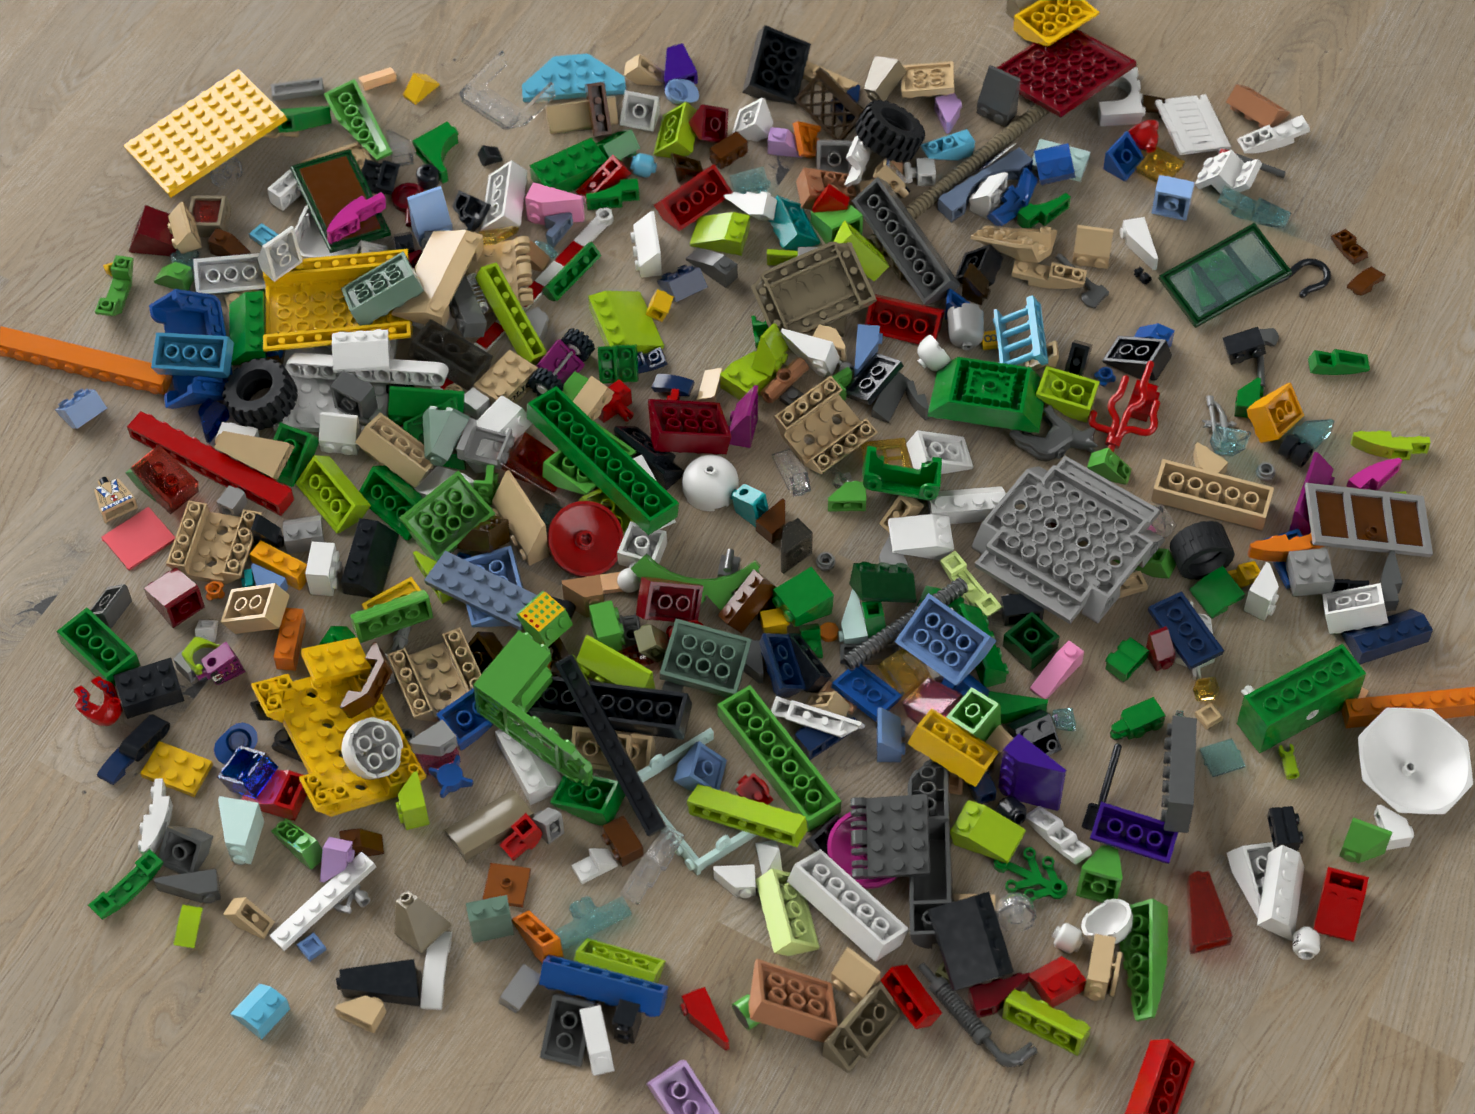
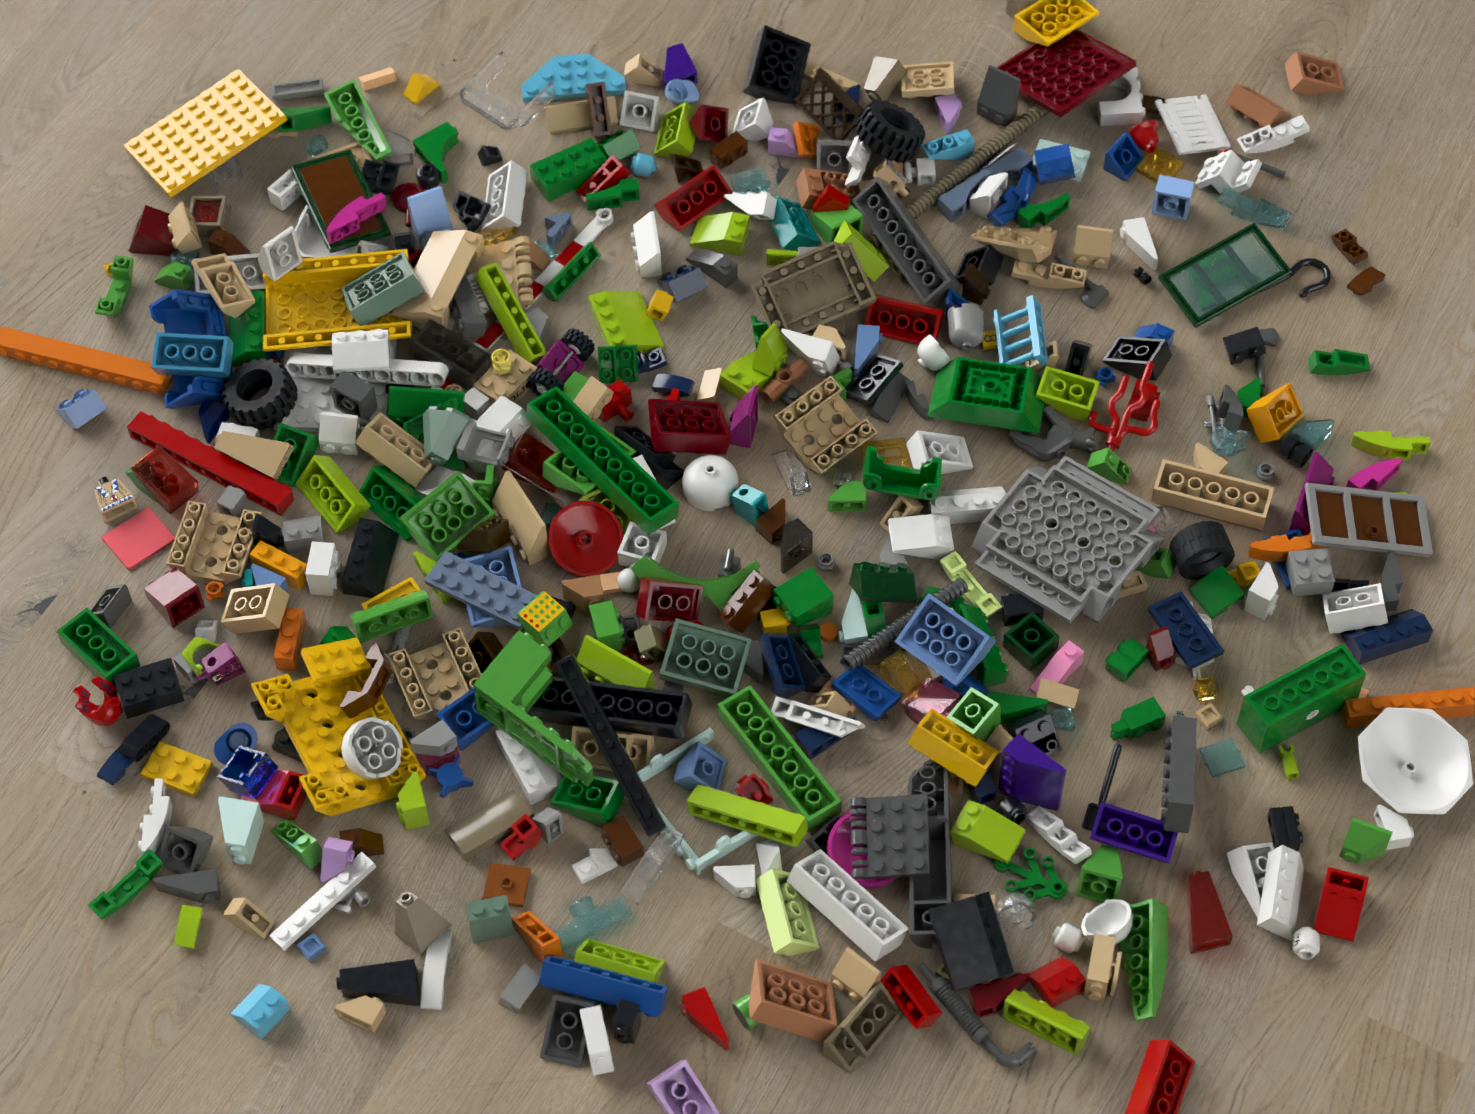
(224, 284): none -> tan slope
(262, 234): medium azure plate -> none
(317, 145): none -> clear light blue slope
(501, 361): none -> light yellow wheel
(548, 201): bright pink slope -> none
(889, 737): medium blue slope -> none
(1057, 693): none -> tan slope
(1230, 409): none -> dark grey slope
(1313, 74): none -> nougat slope

